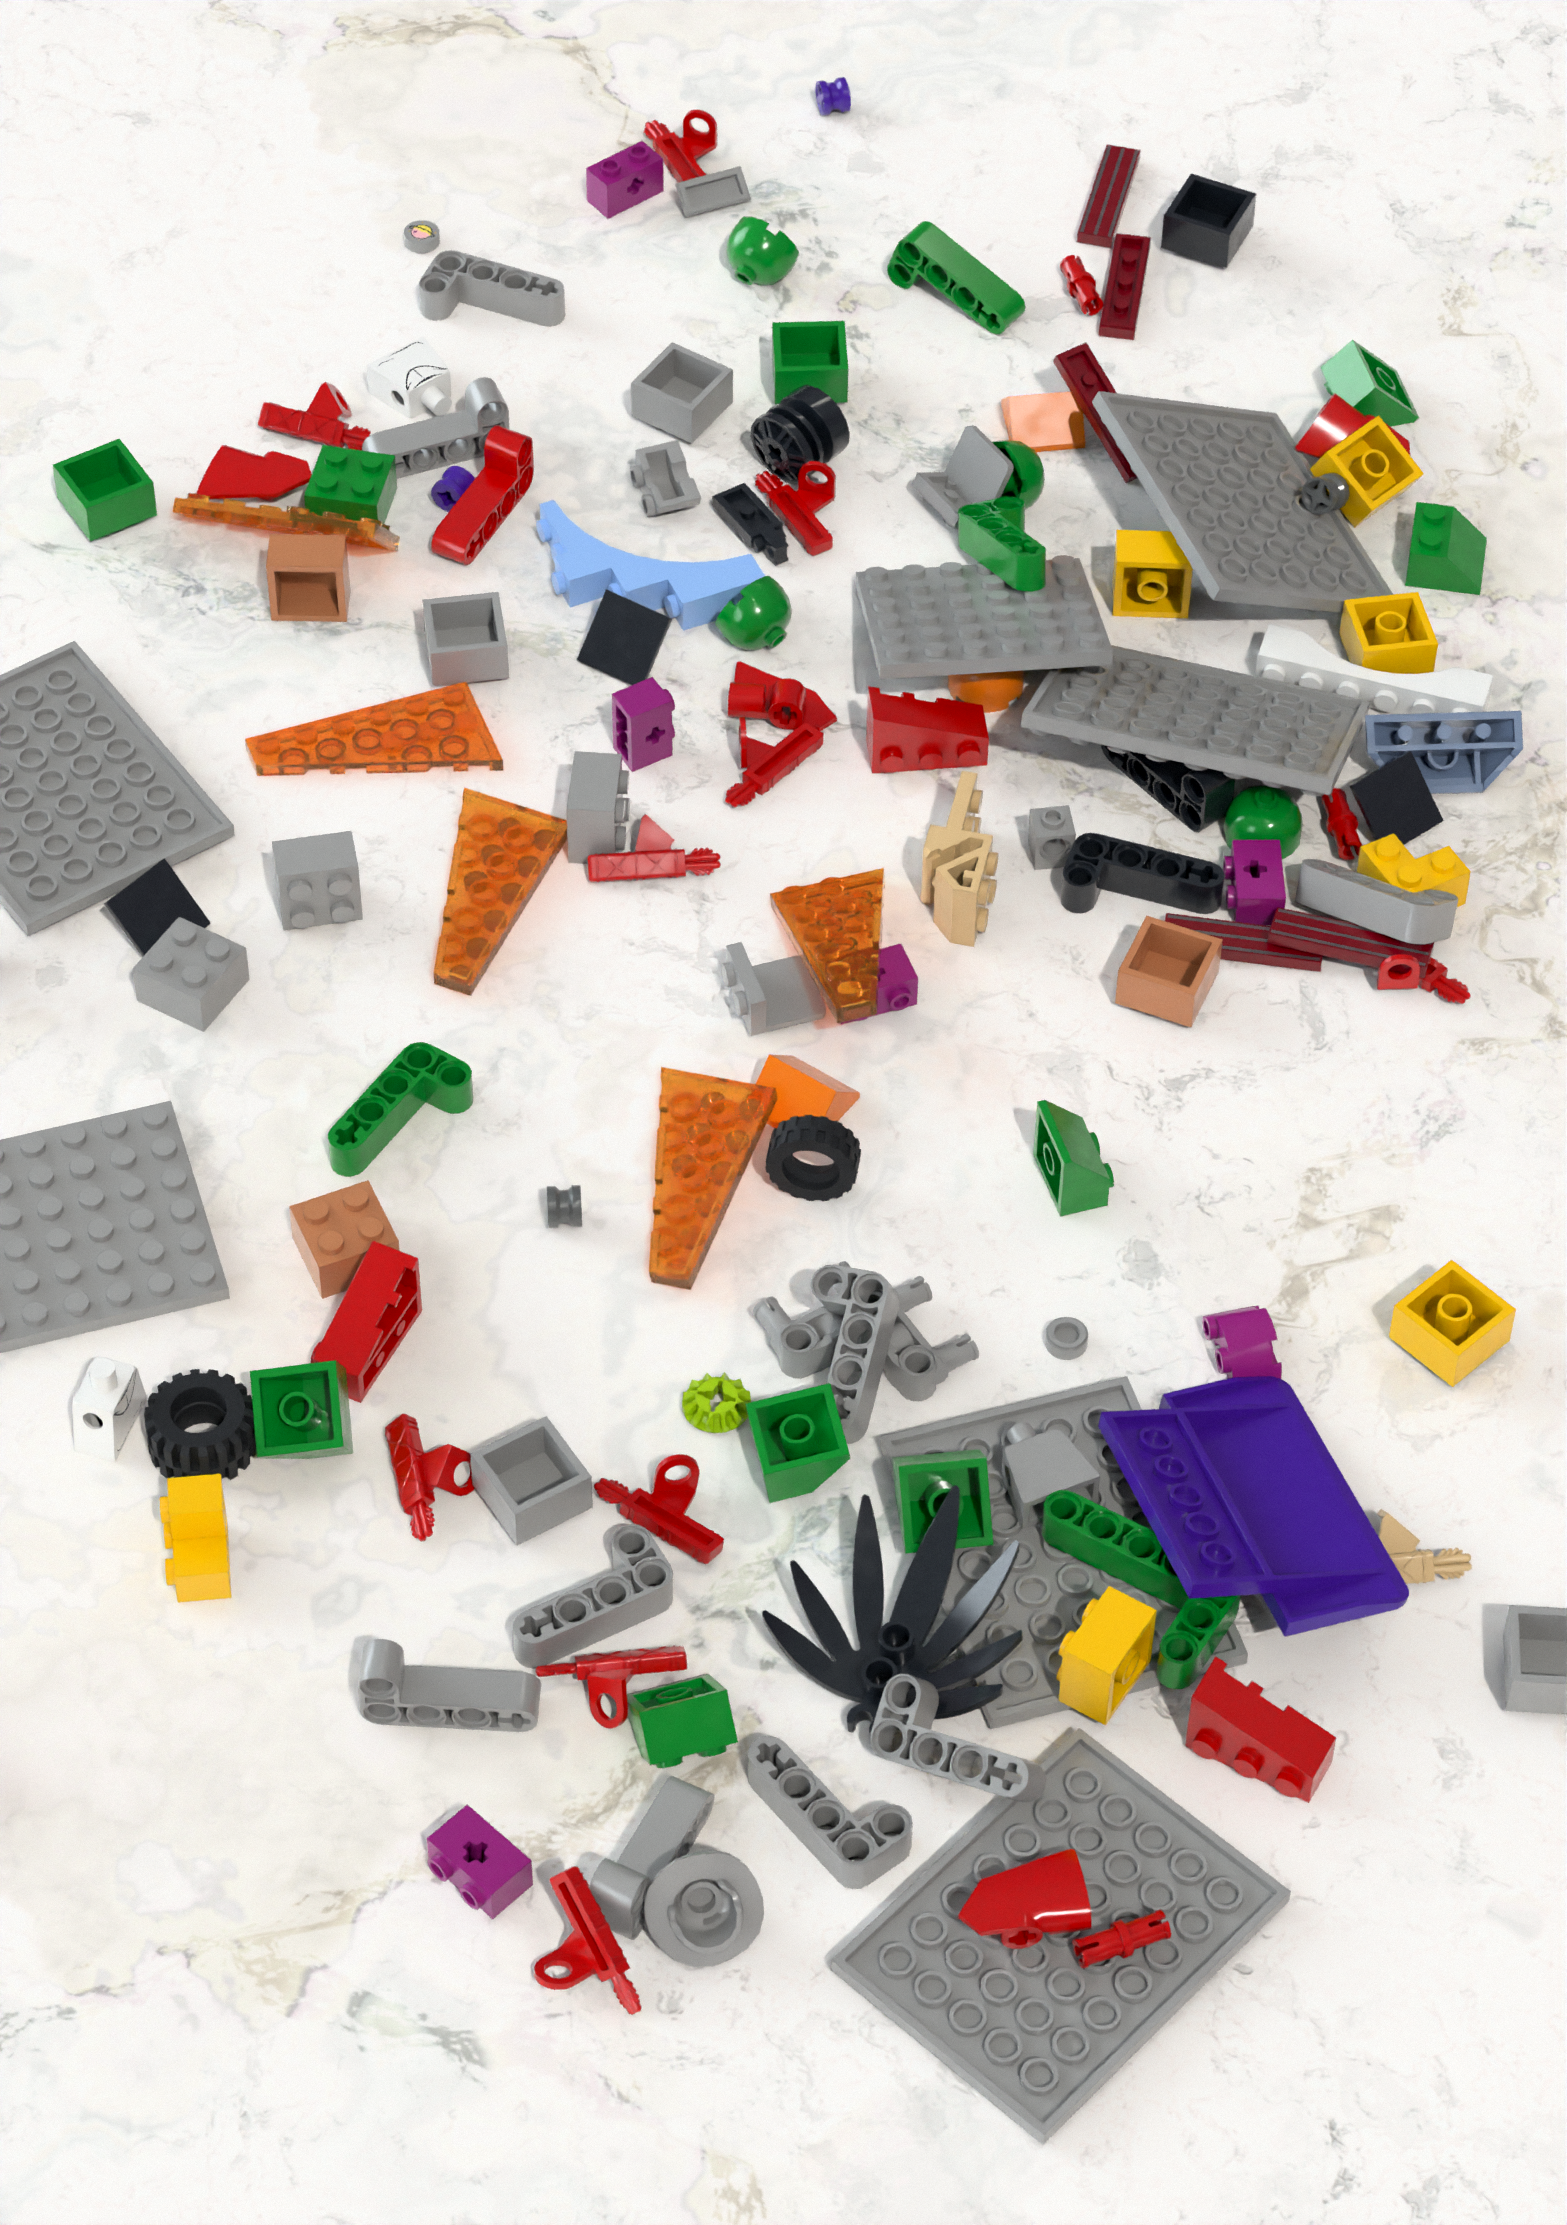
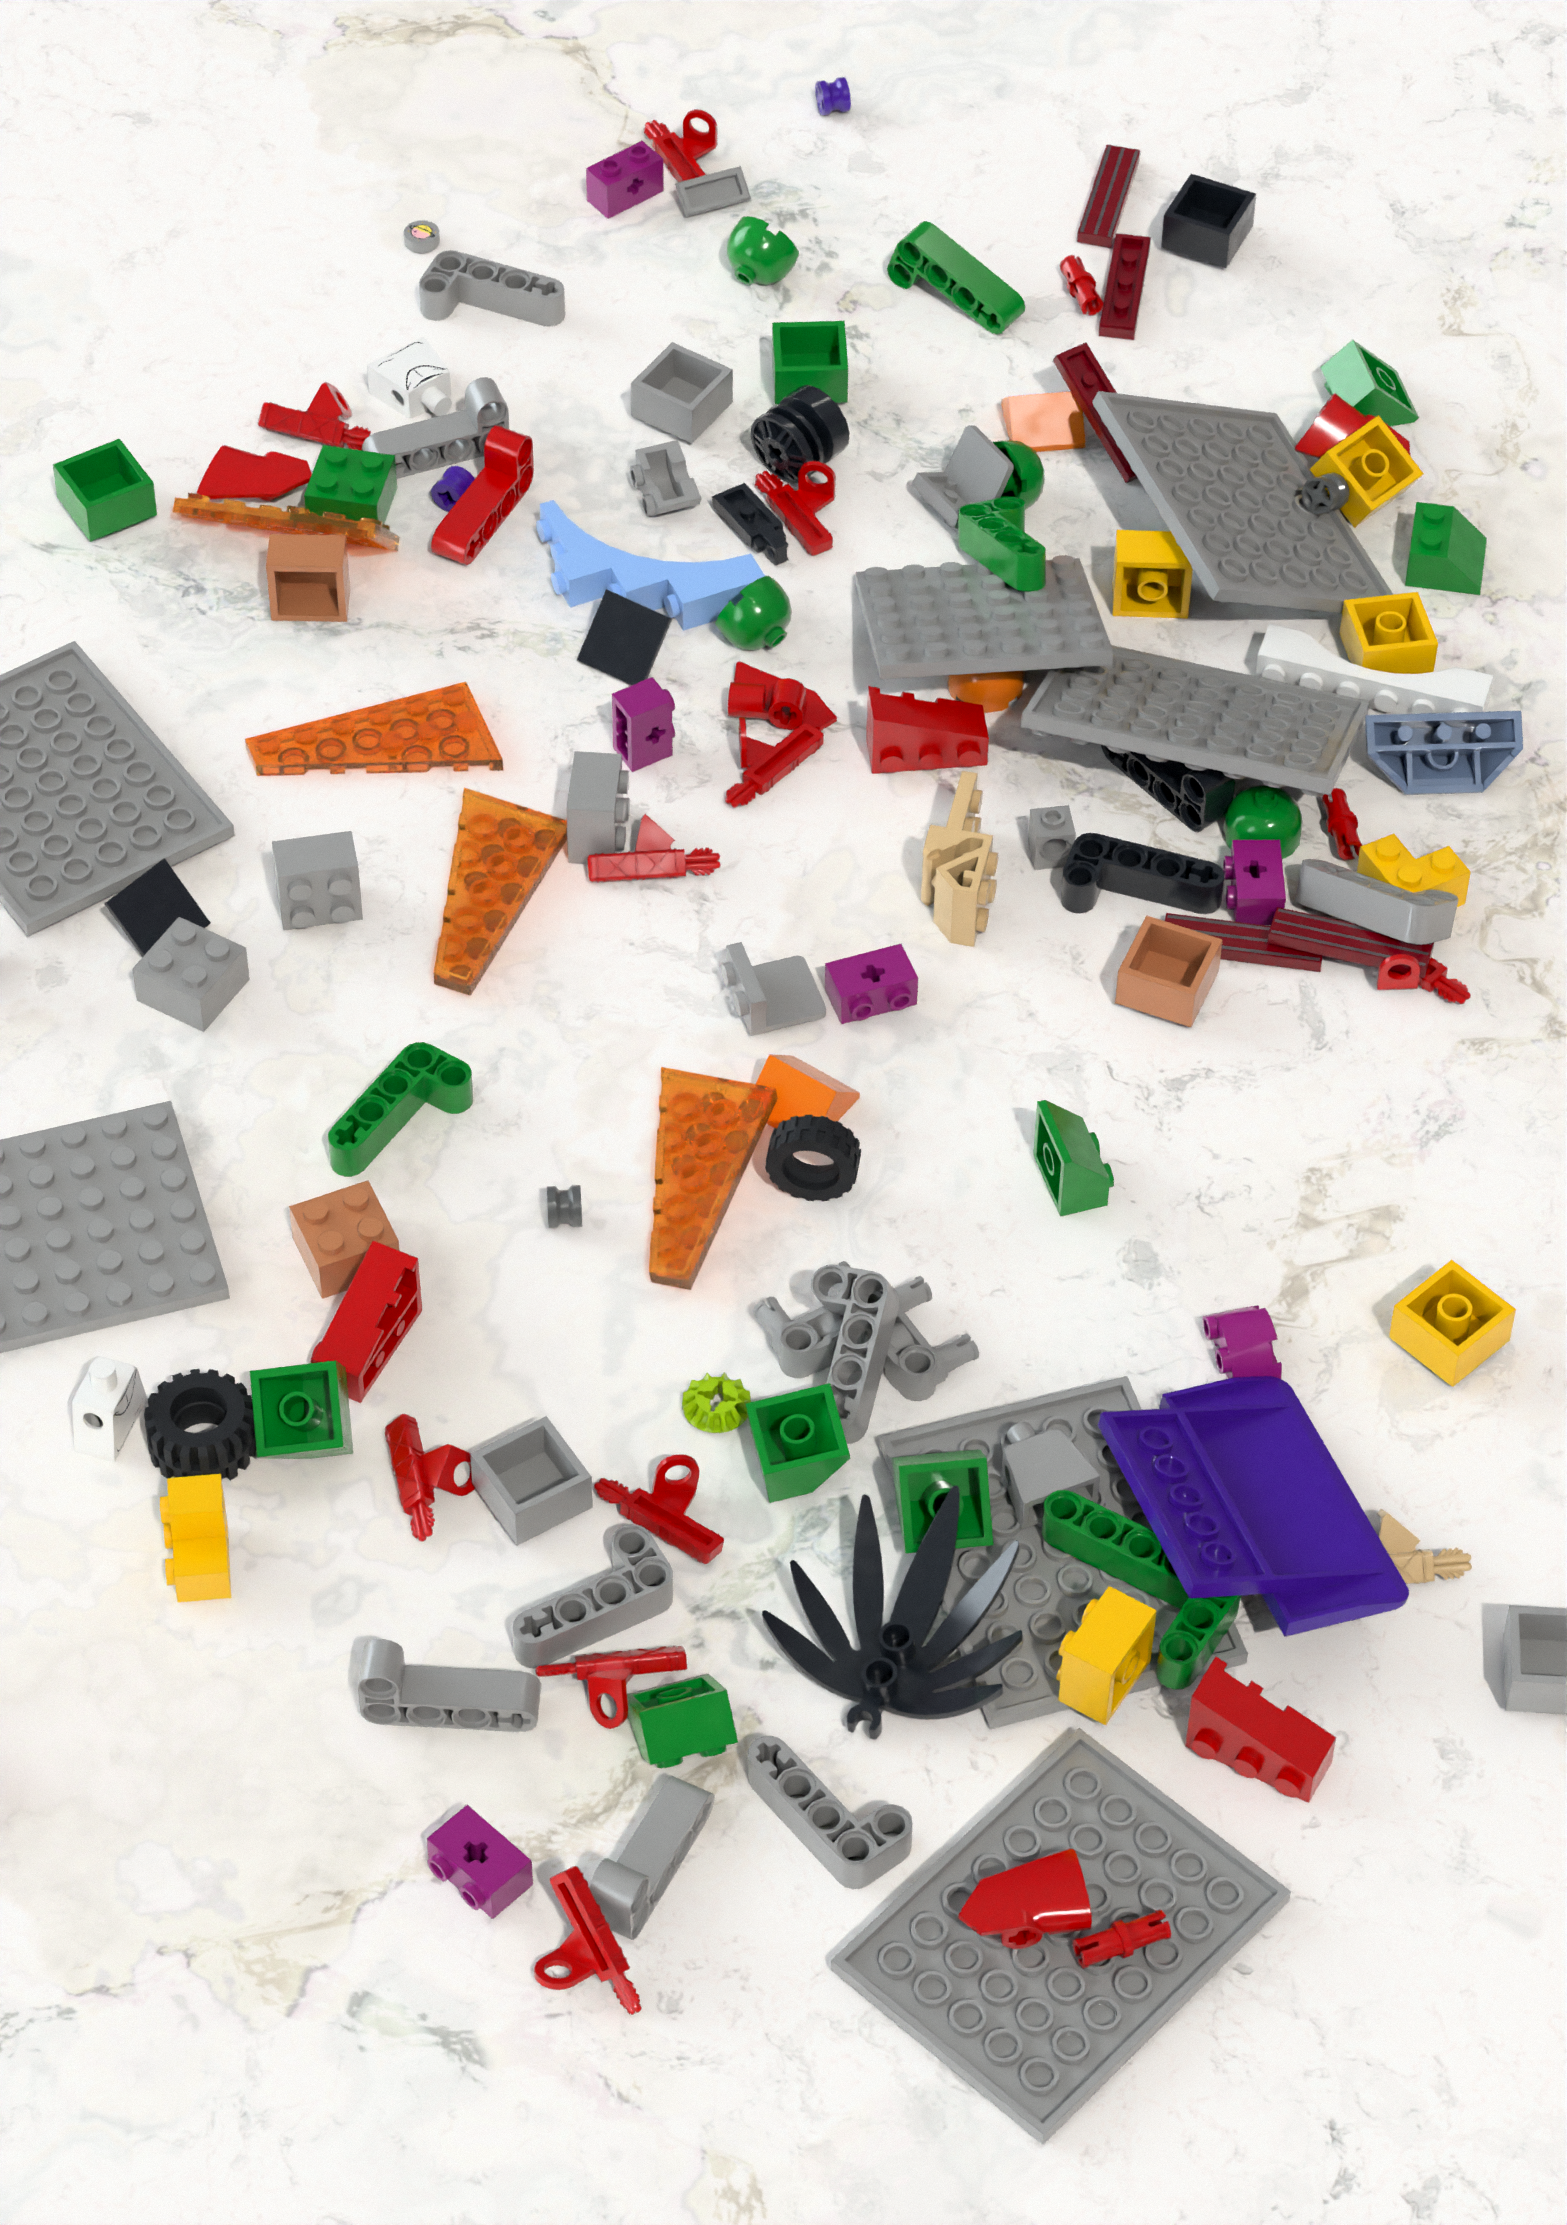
(465, 638): light grey piece -> none
(704, 1908): light grey hat -> none
(838, 937): clear orange wing -> none
(957, 1755): light grey beam -> none
(1066, 1338): light grey tile -> none
(1397, 800): black piece -> none

